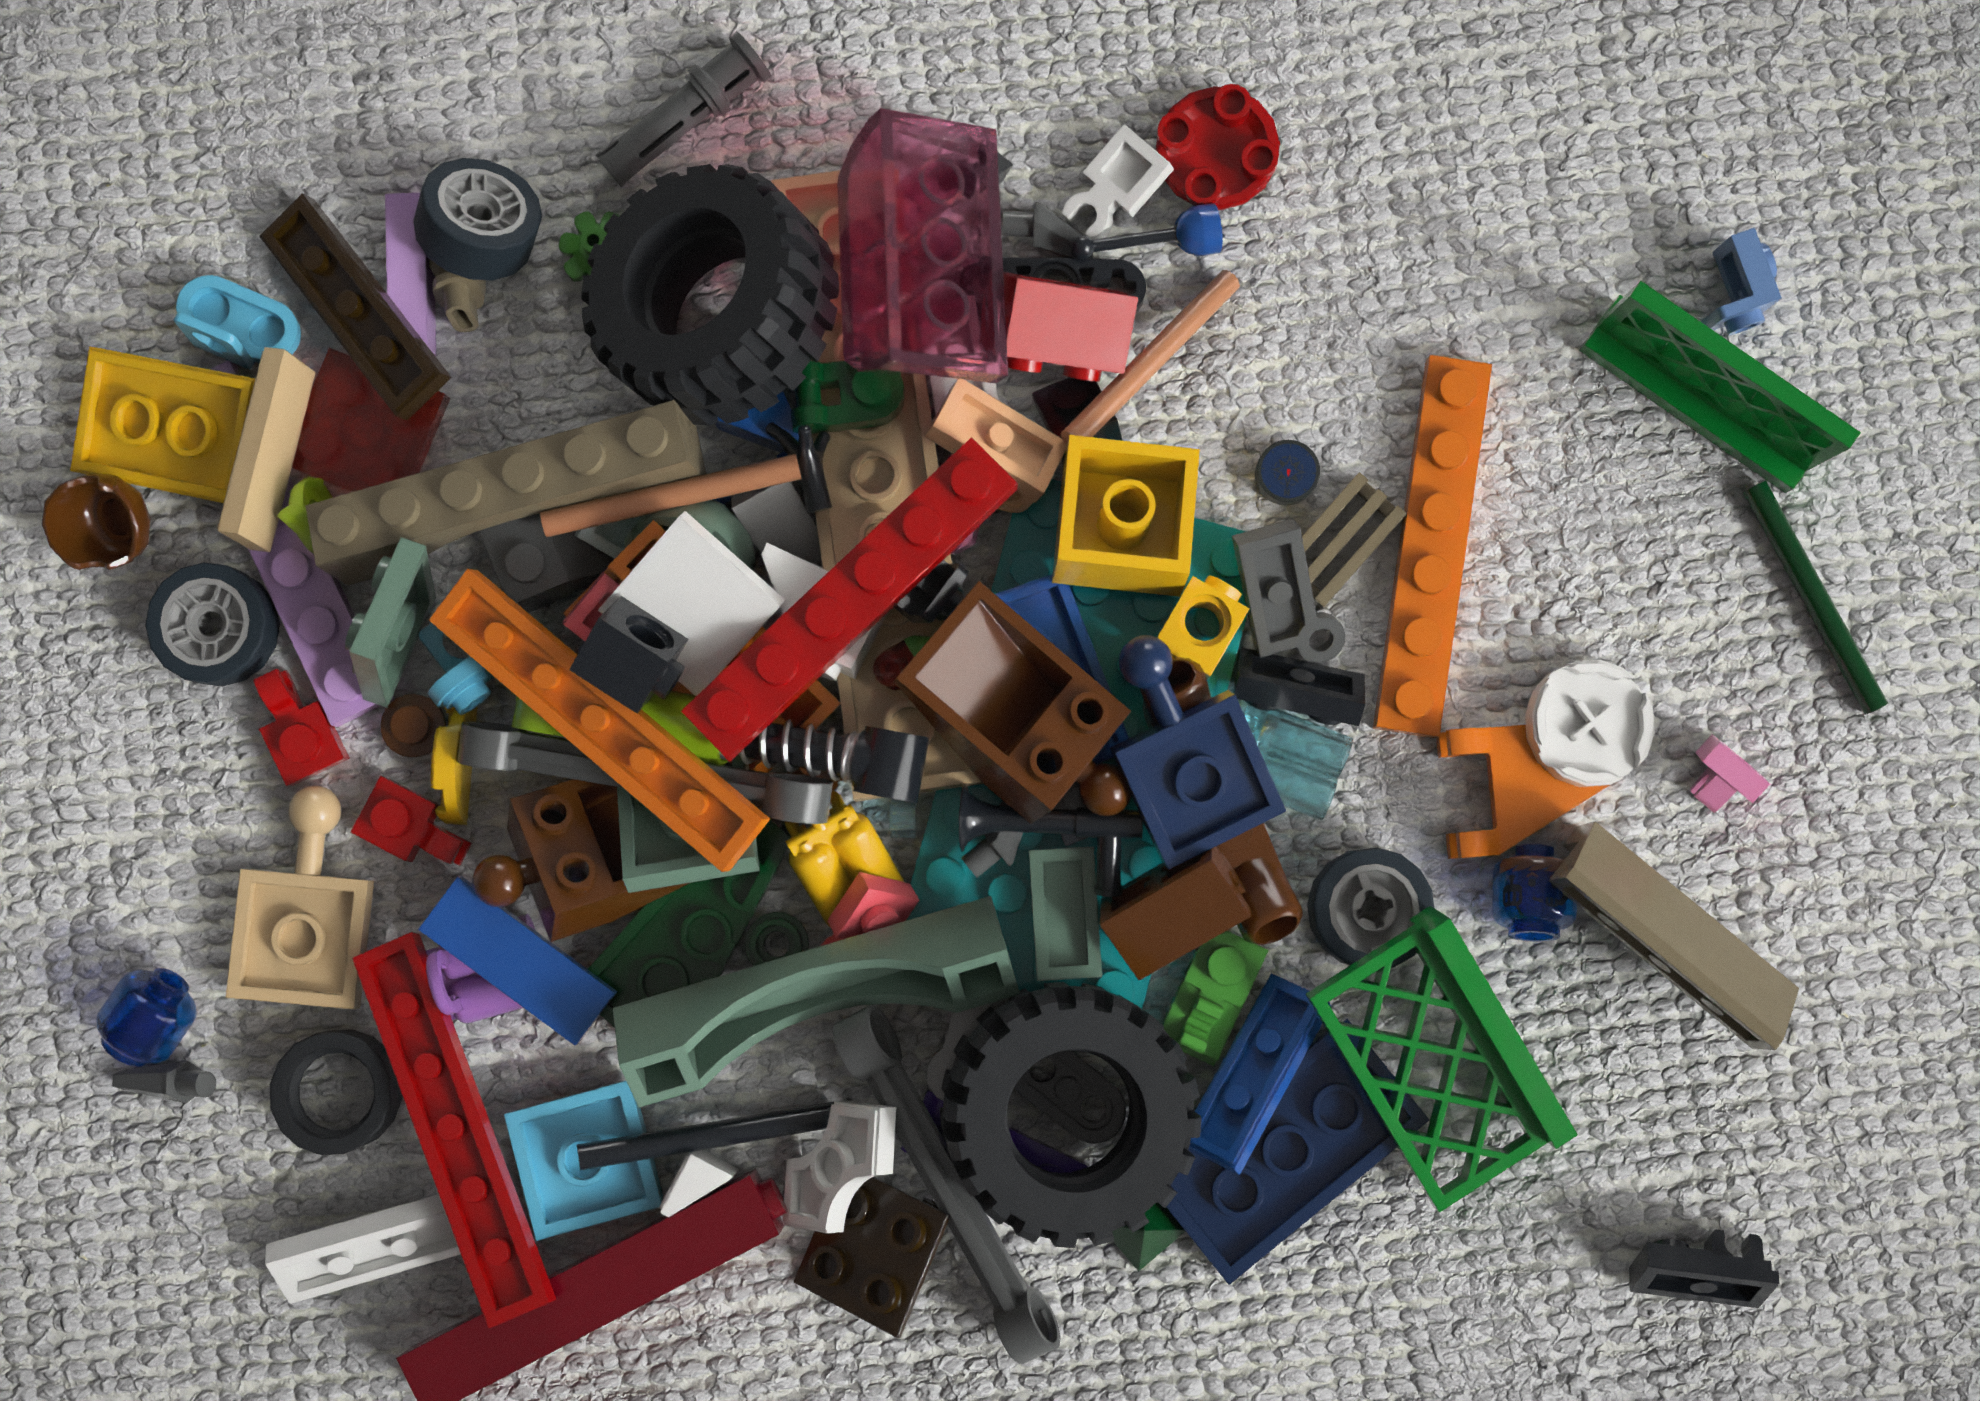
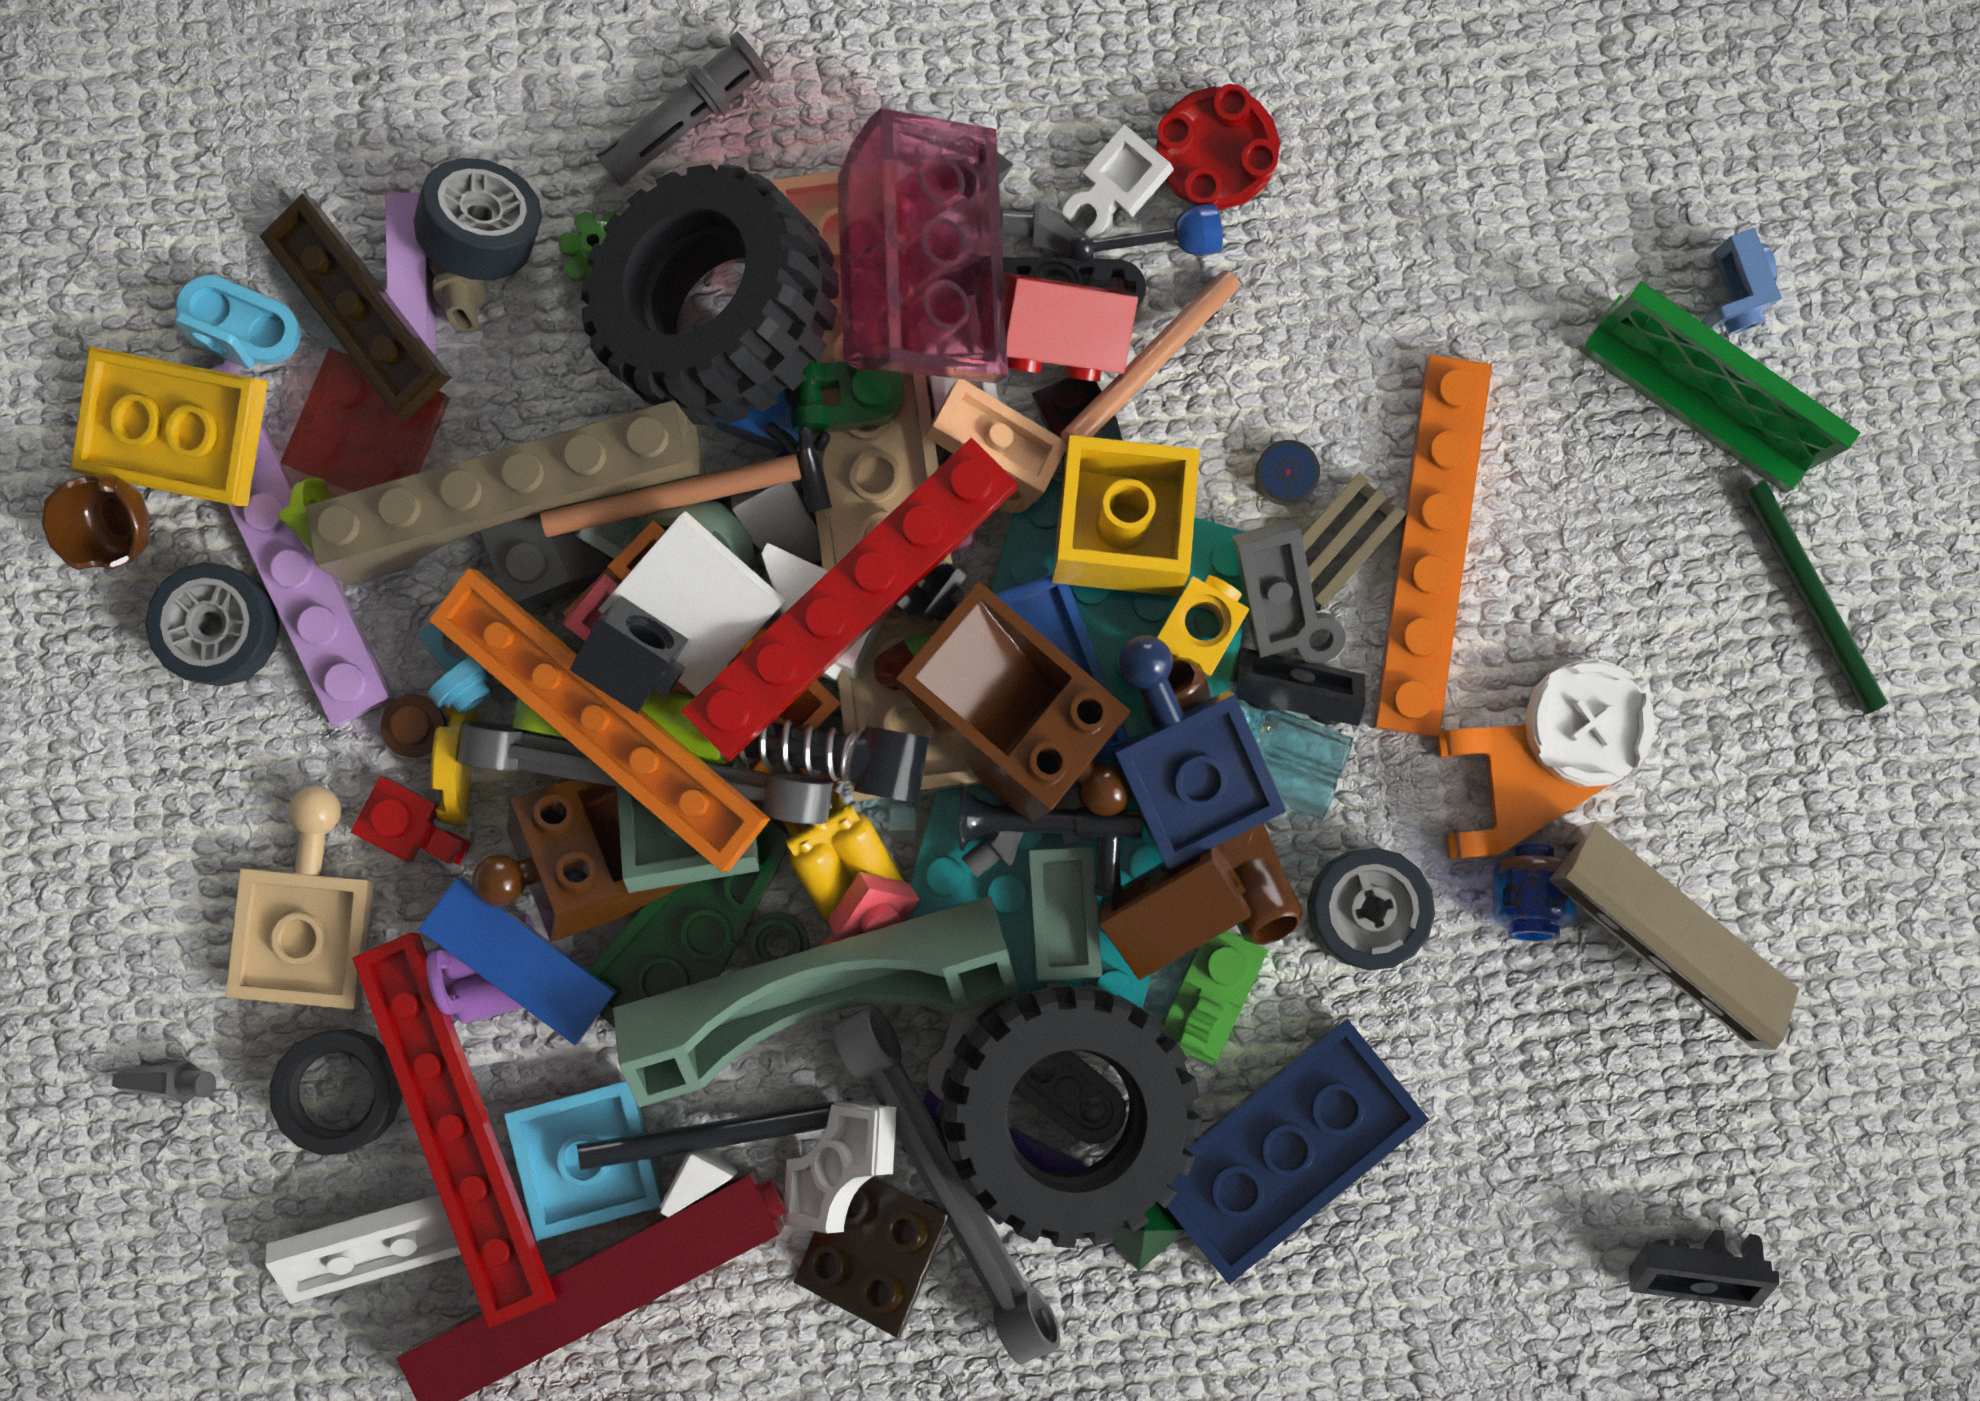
(146, 1016): clear blue head -> none
(266, 450): tan tile -> none
(301, 736): red plate -> none
(389, 630): sand green plate -> none
(1255, 1074): blue tile -> none
(1488, 1030): green fence -> none
(1725, 776): bright pink tile -> none

